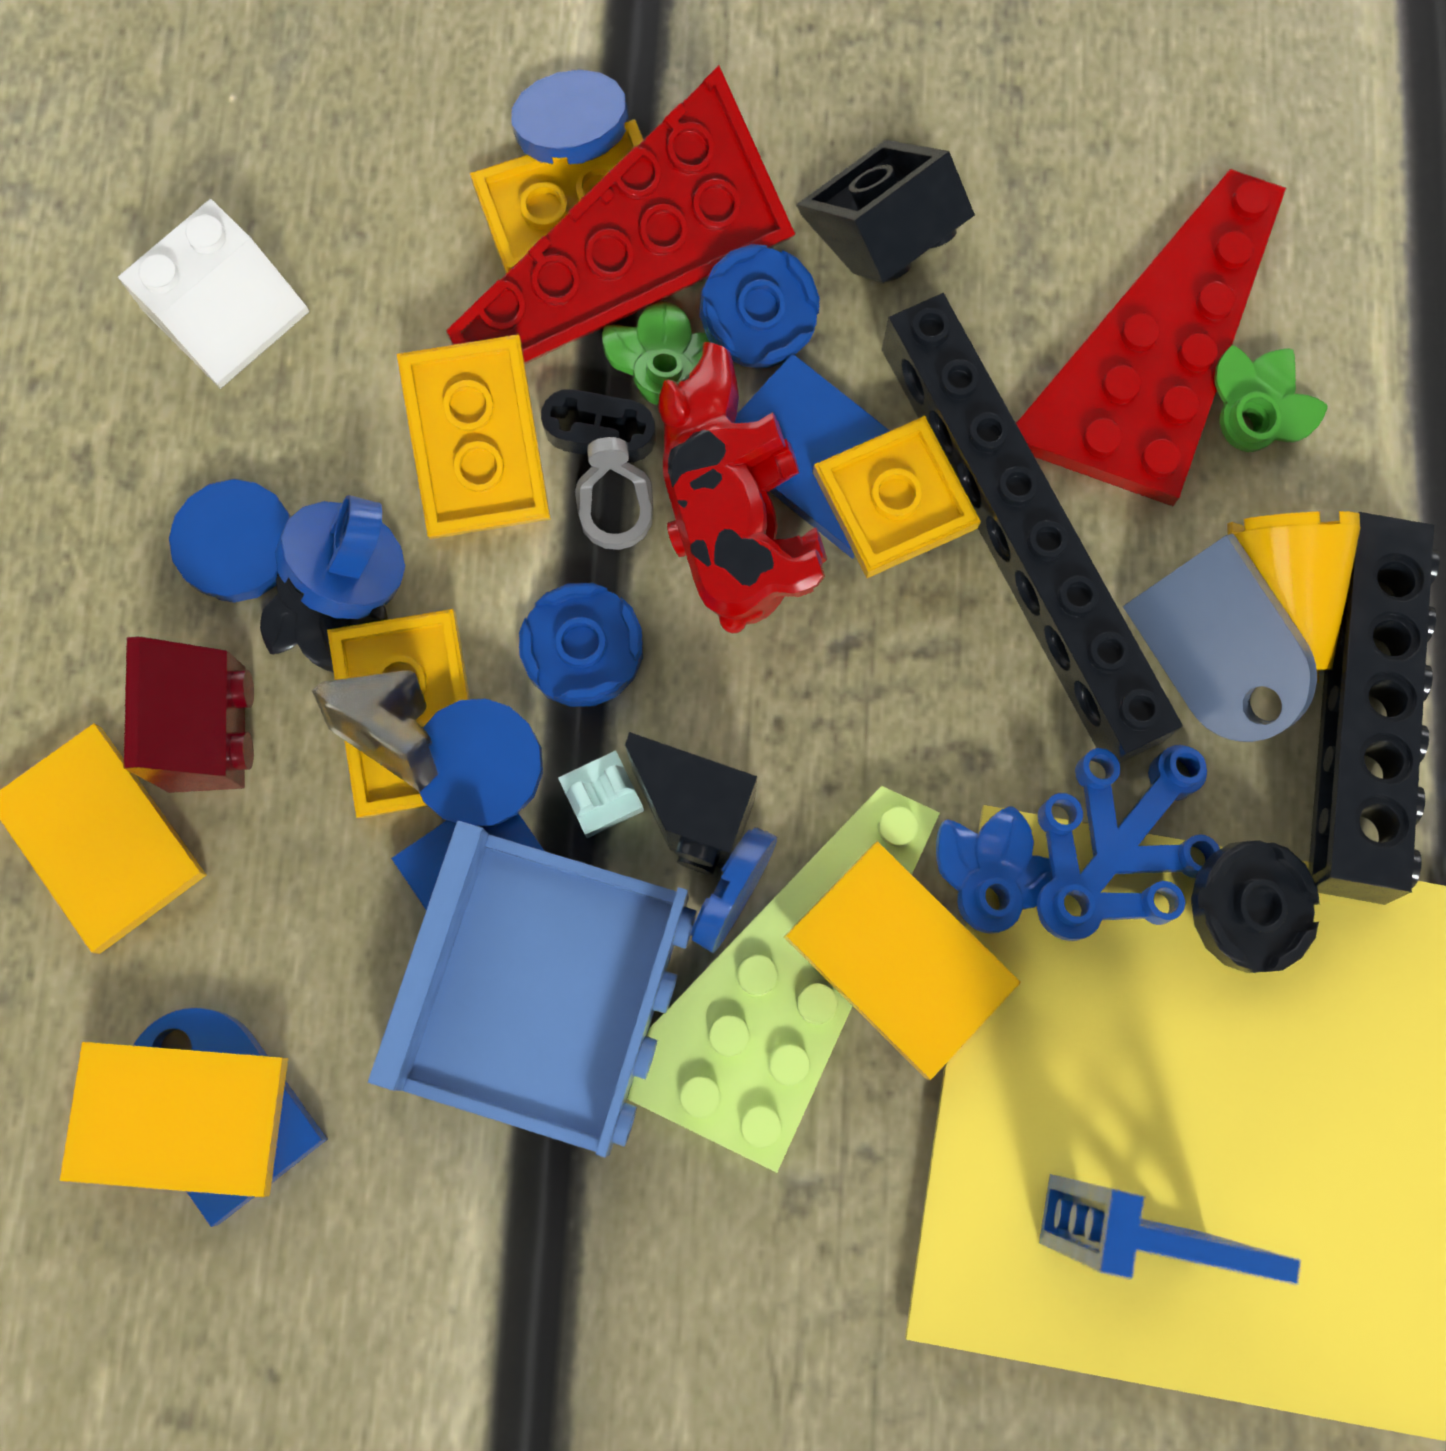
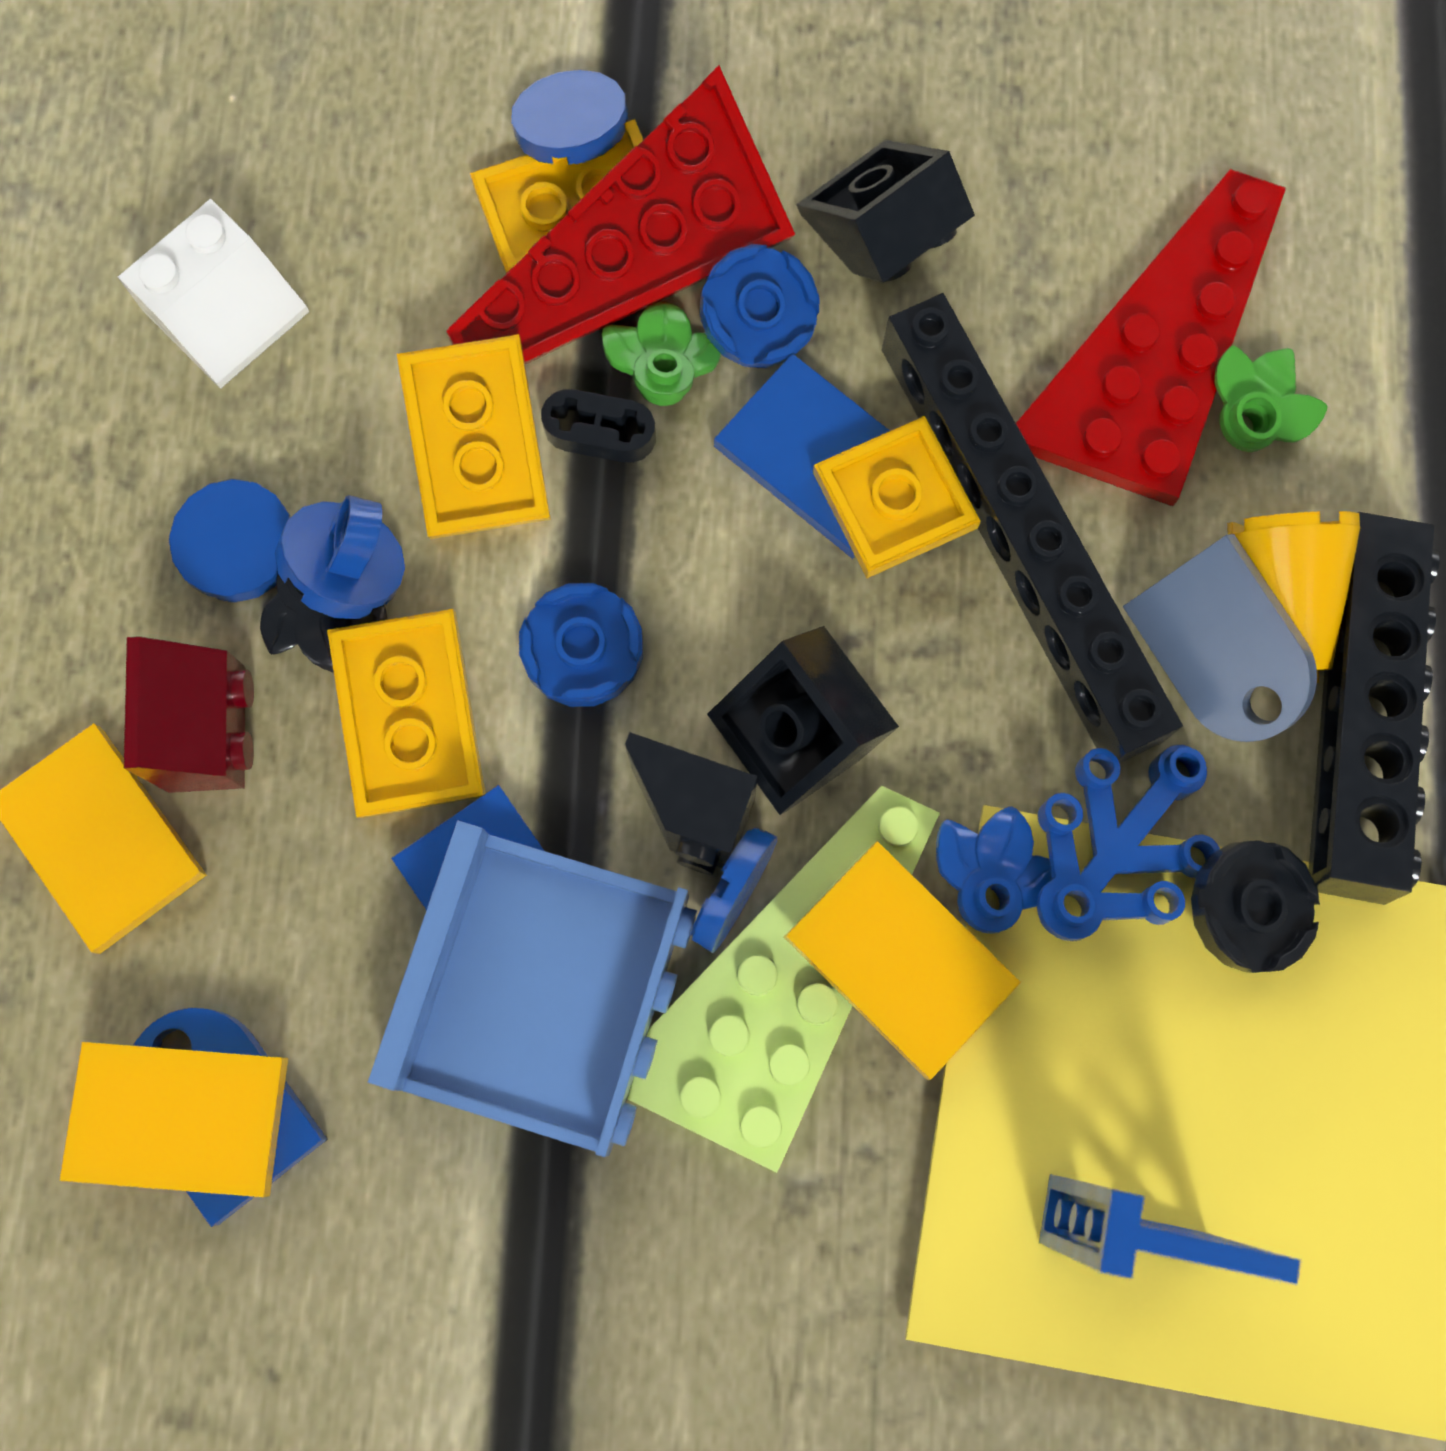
(379, 720): clear smoke slope -> none
(483, 761): blue tile -> none
(601, 794): light aqua tile -> none
(605, 455): light grey piece -> none
(721, 500): red animal -> none
(801, 718): none -> black slope

